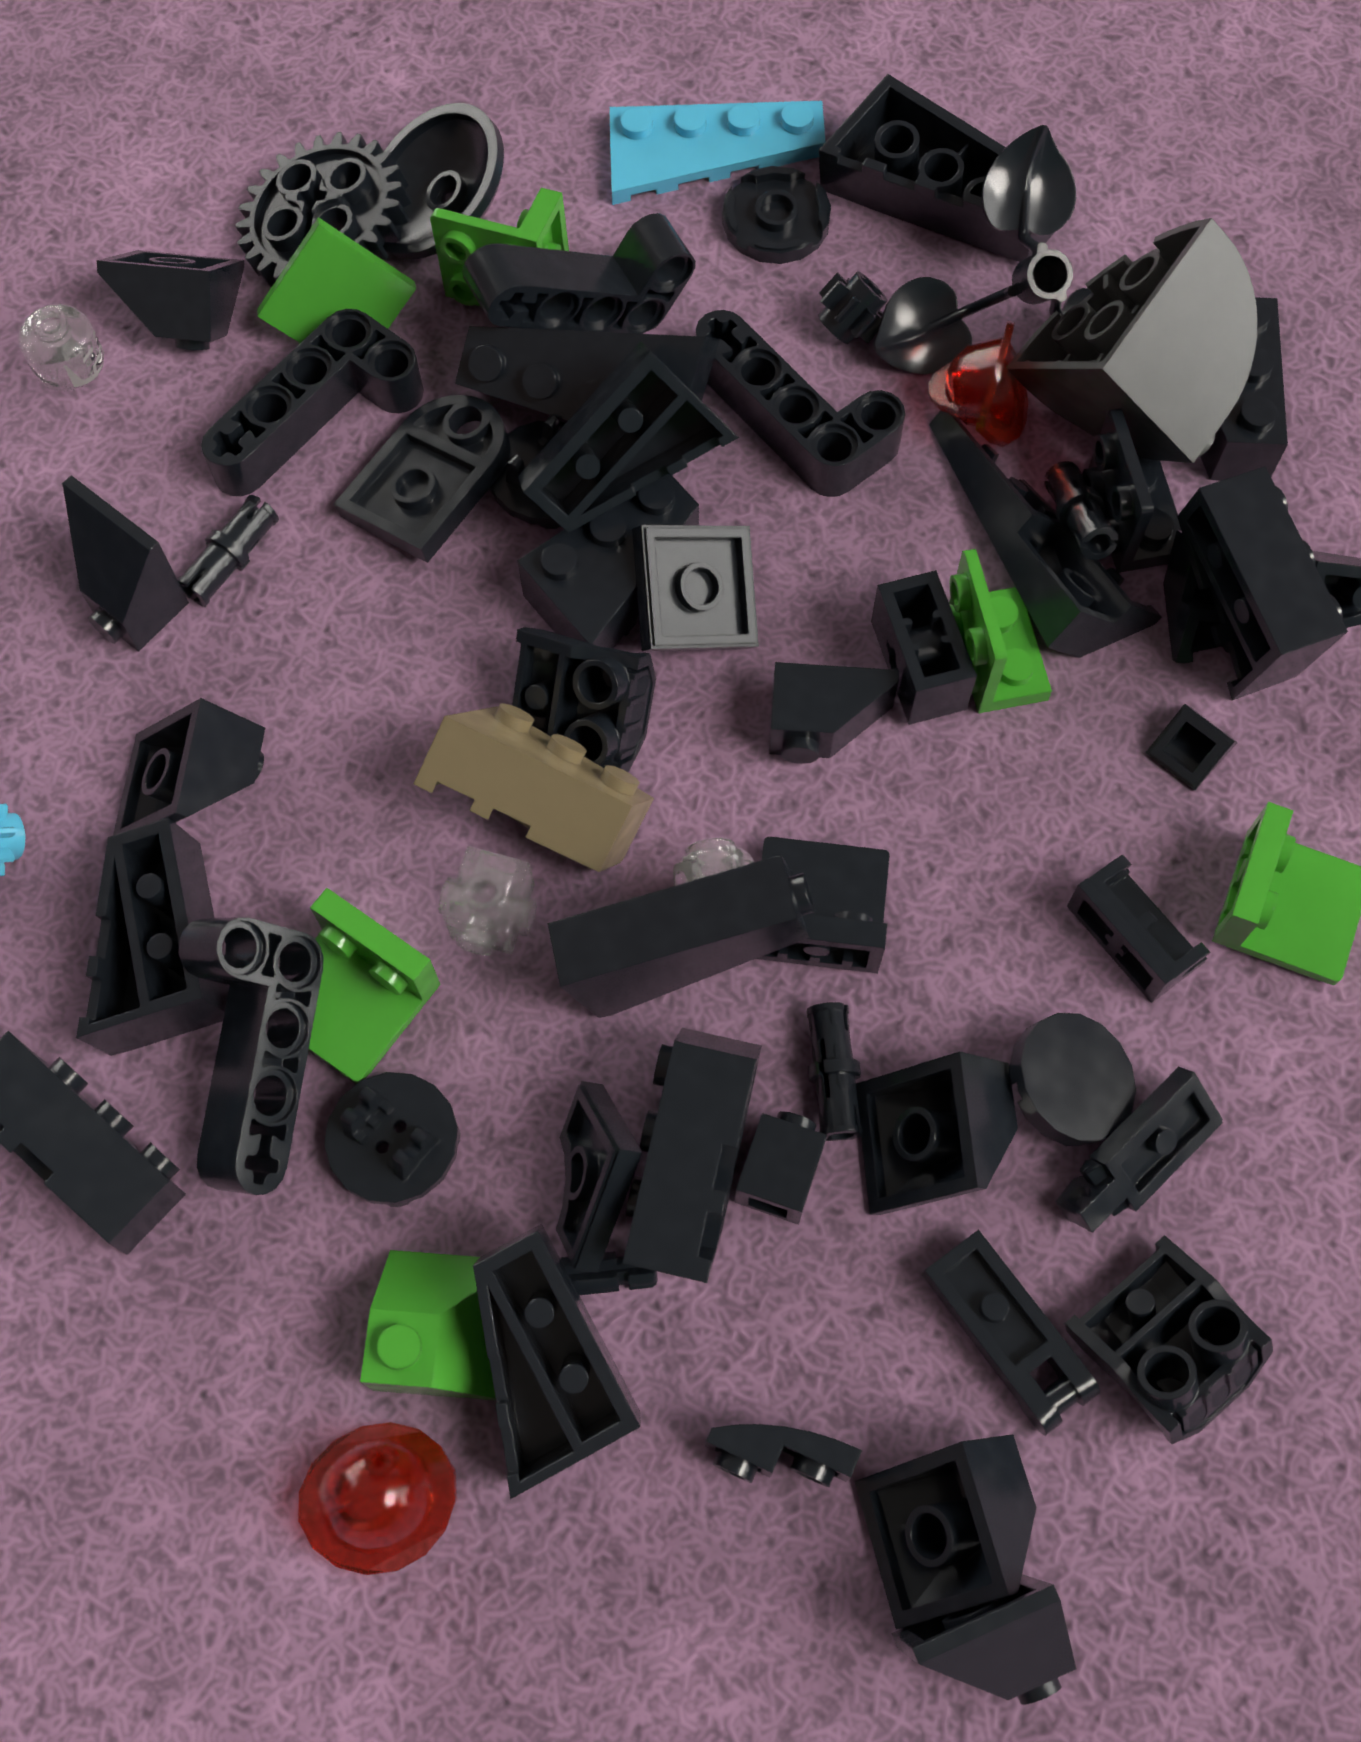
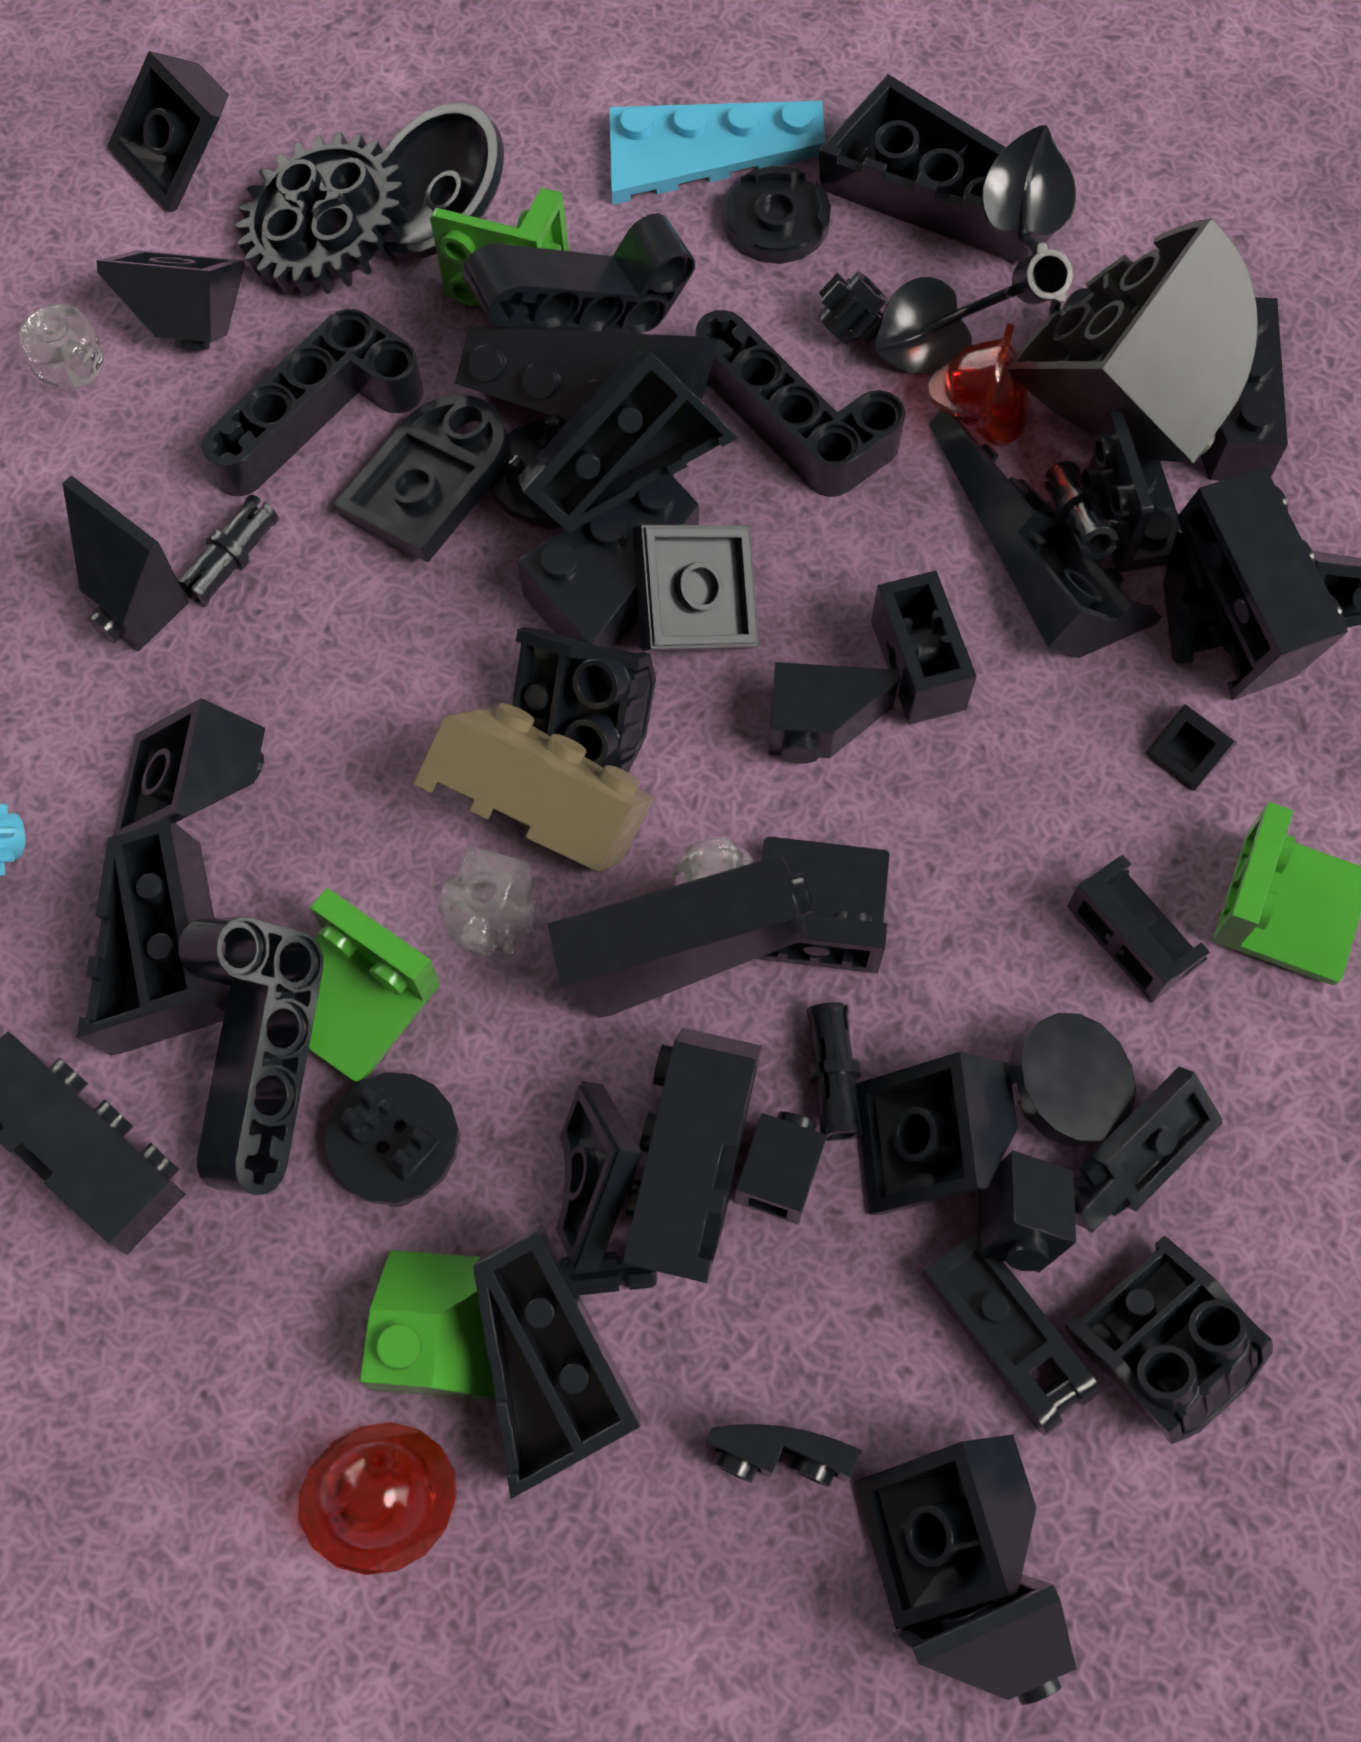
(167, 125): none -> black slope
(329, 276): bright green tile -> none
(997, 640): bright green bracket -> none
(1027, 1213): none -> black brick

